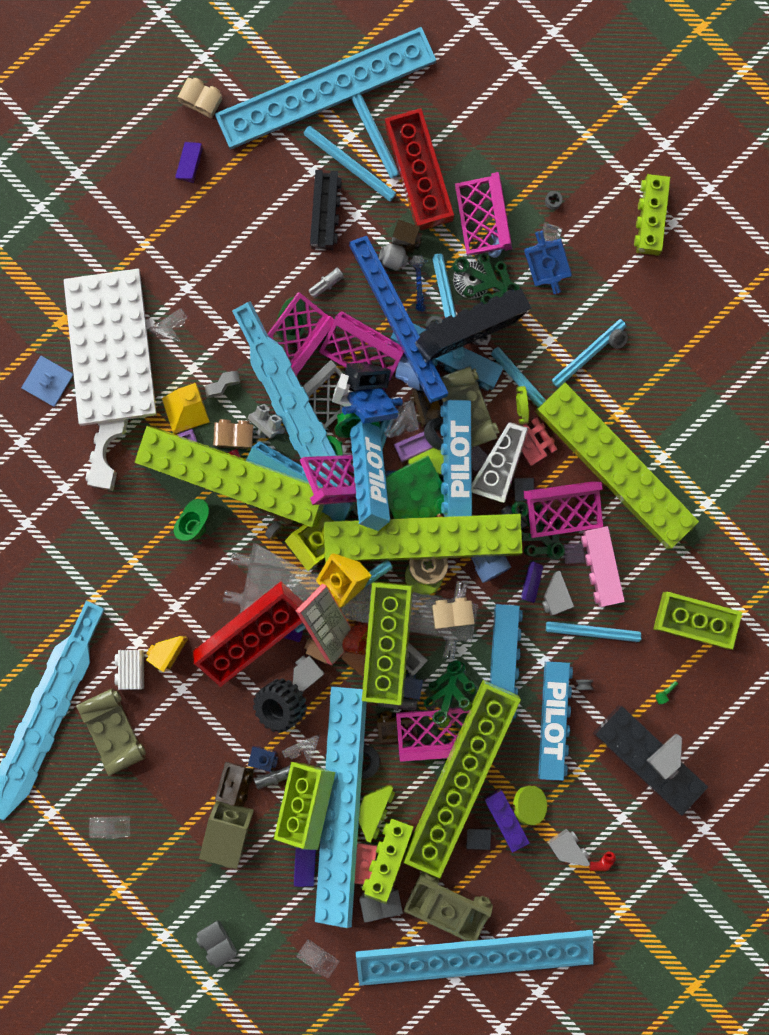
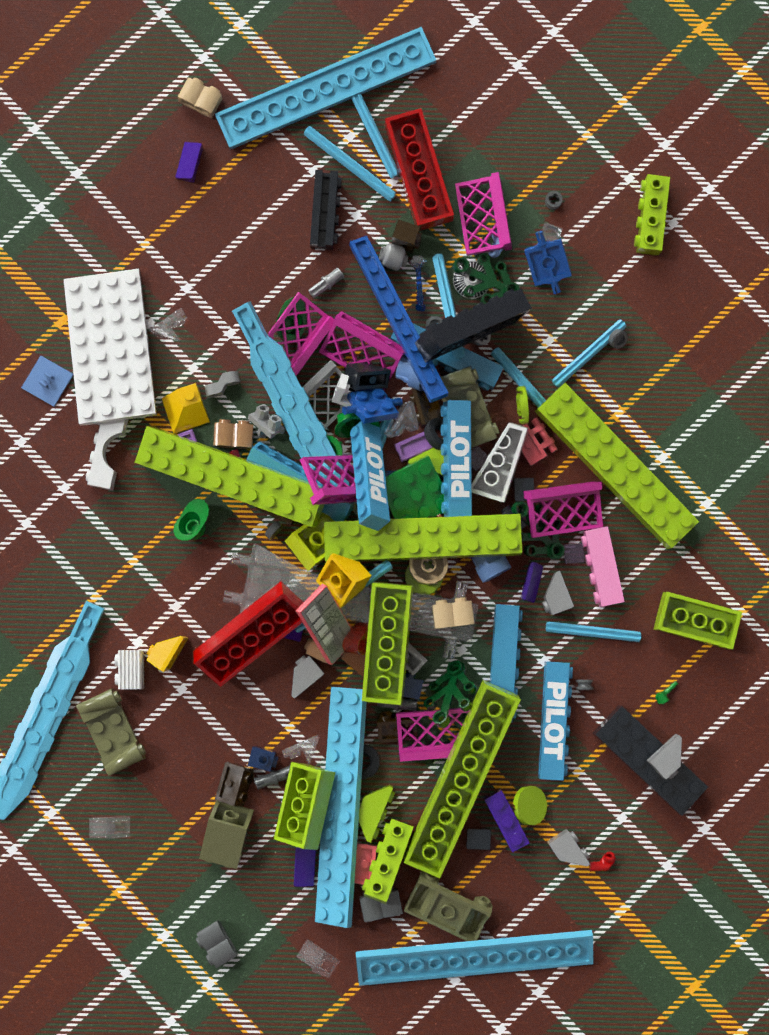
(271, 713): black tyre -> none

